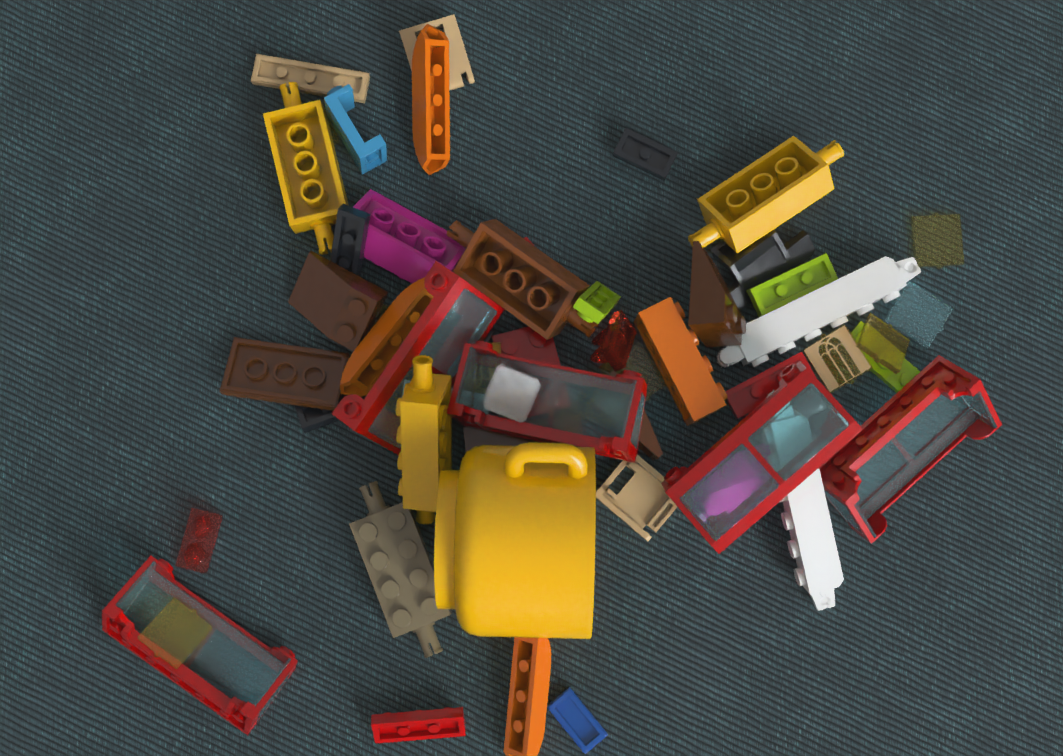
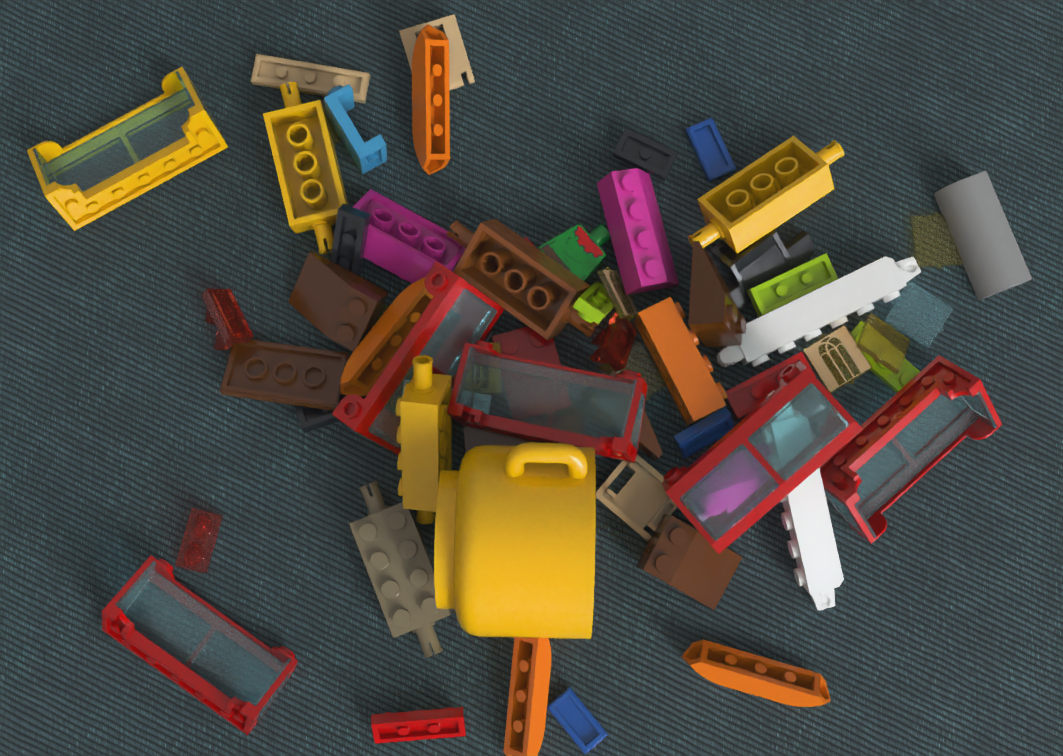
(128, 153): none -> windscreen
(175, 633): clear yellow piece -> none
(228, 318): none -> clear red tile
(511, 393): clear piece -> none
(578, 250): none -> green torso
(614, 286): none -> clear yellow piece
(637, 231): none -> dark pink slope
(688, 562): none -> reddish brown slope
(704, 432): none -> blue tile
(710, 149): none -> blue tile
(757, 675): none -> orange brick
(982, 235): none -> light grey brick

